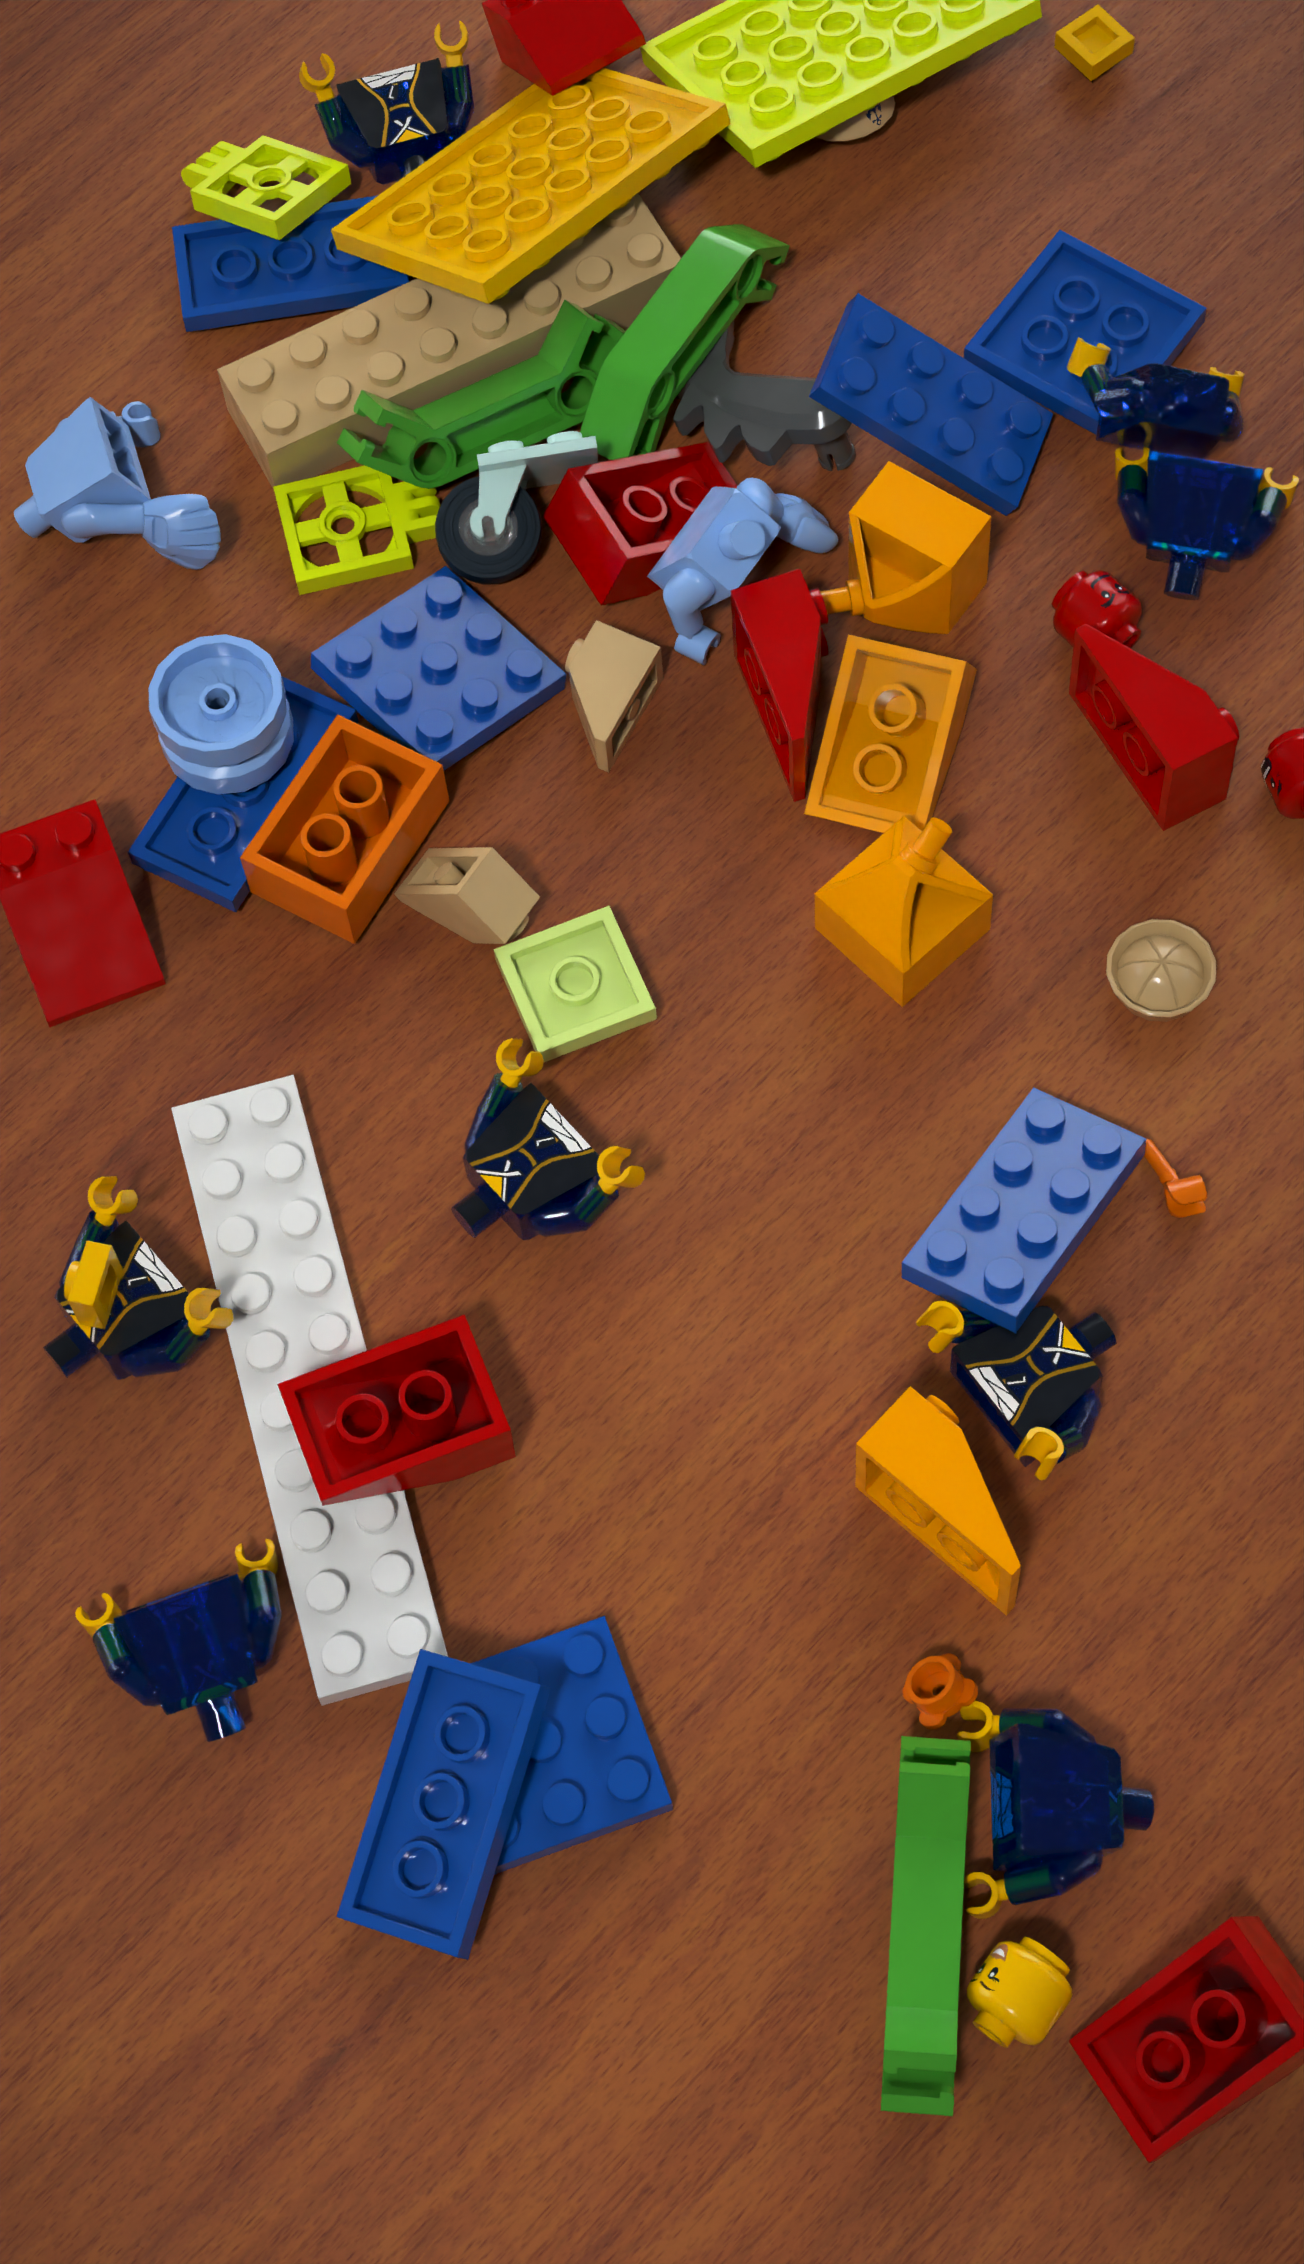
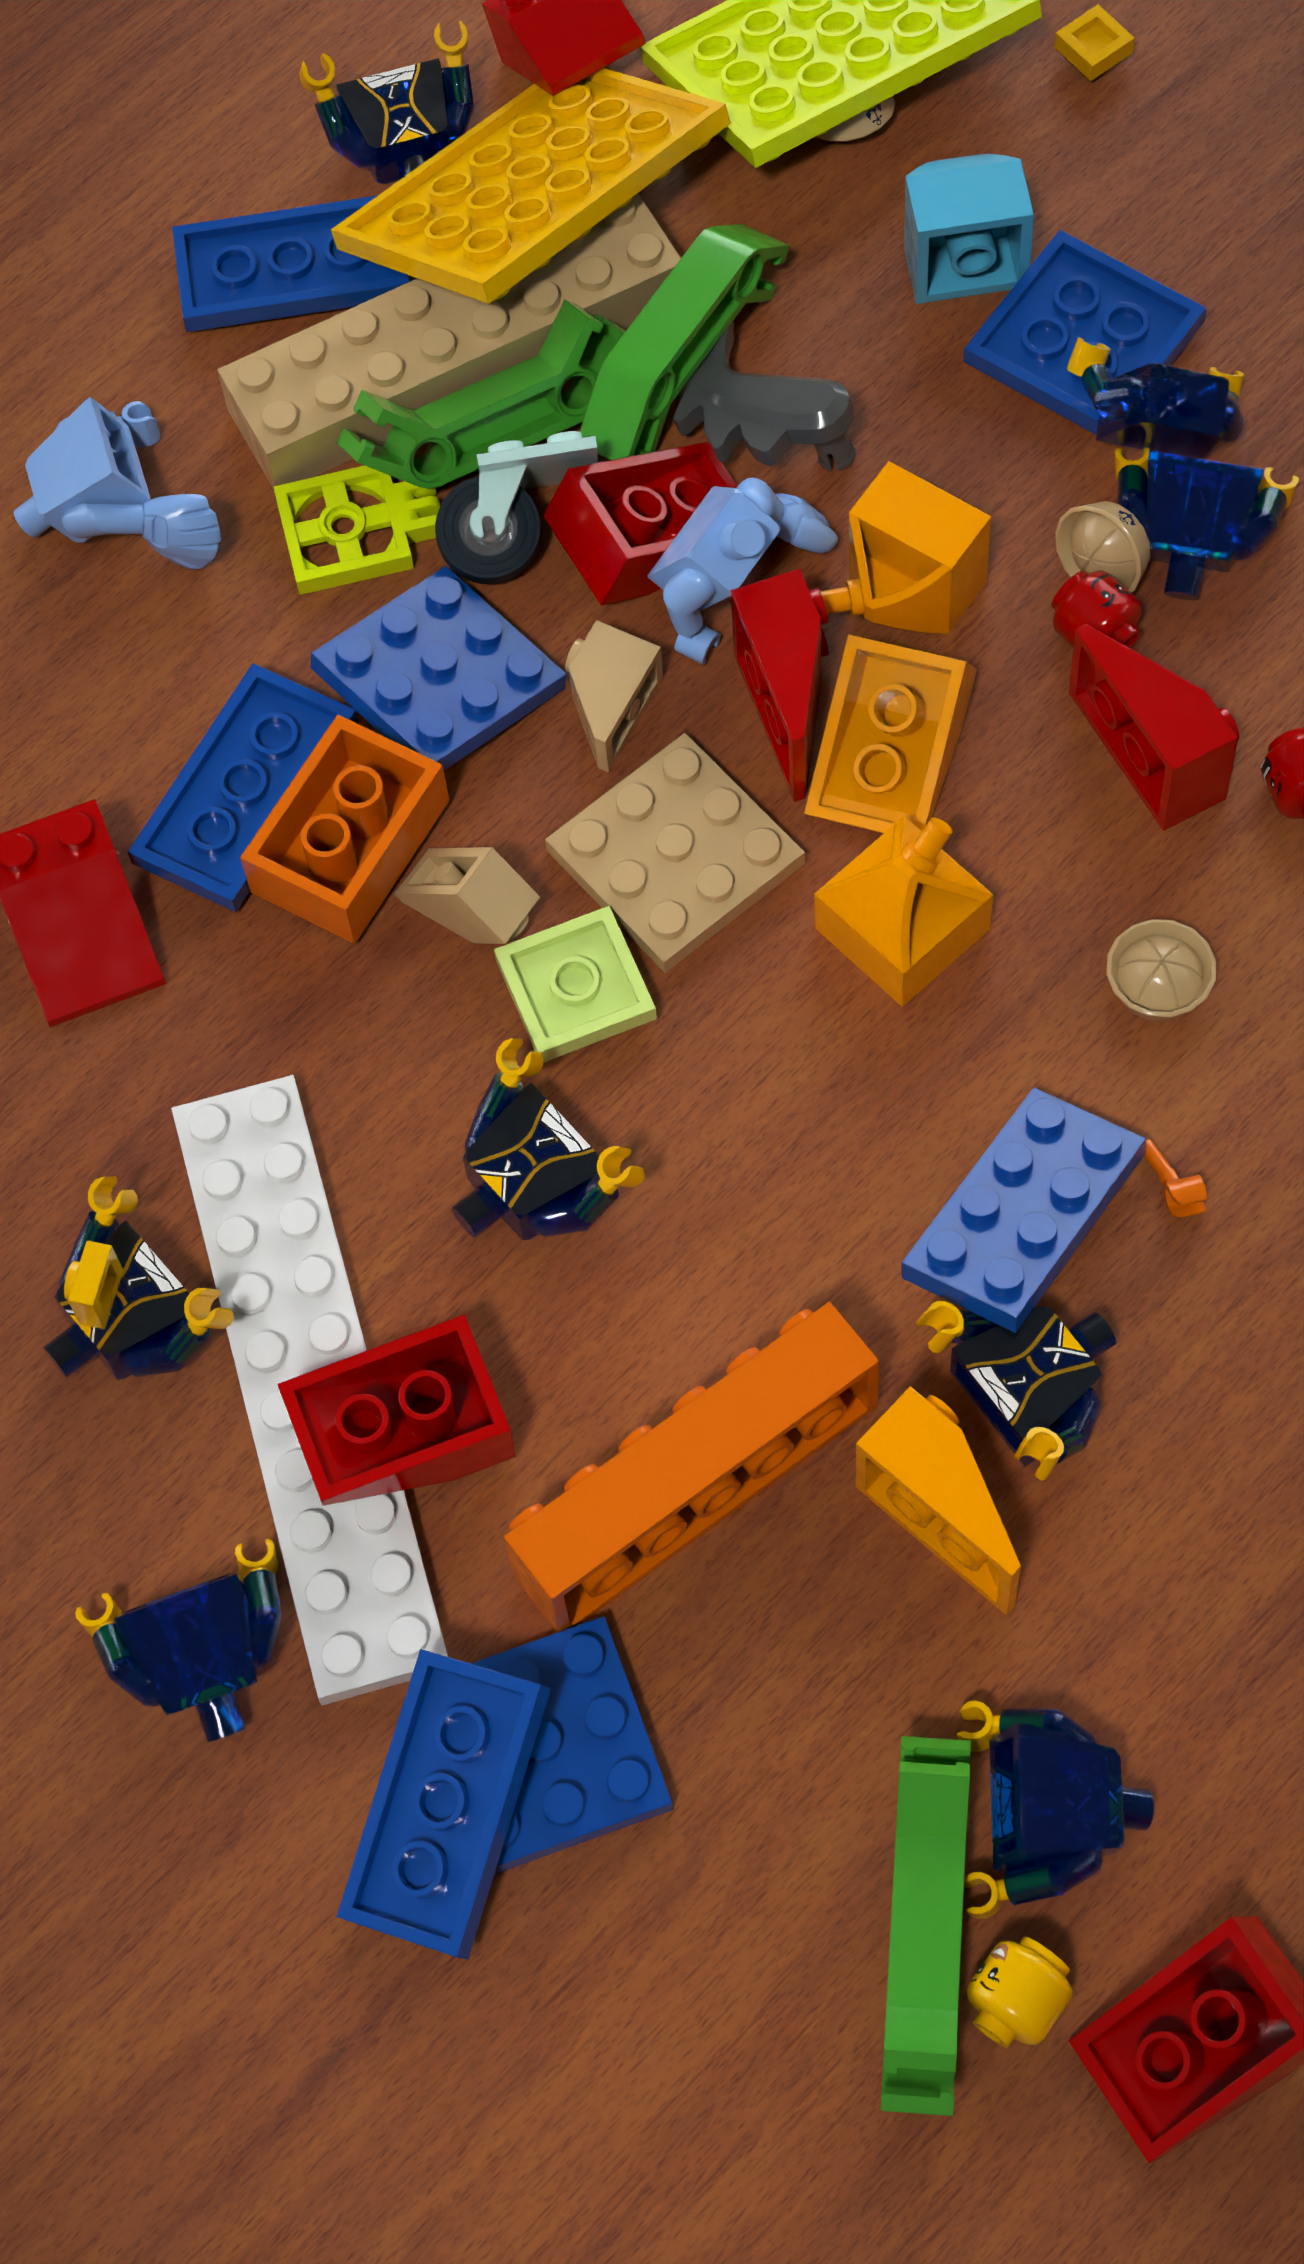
(221, 714): light blue wheel -> none
(251, 167): neon yellow piece -> none
(675, 852): none -> tan plate
(693, 1467): none -> orange brick
(928, 1679): orange plate -> none
(931, 404): blue plate -> none
(967, 226): none -> medium azure piece
(1103, 539): none -> tan hat

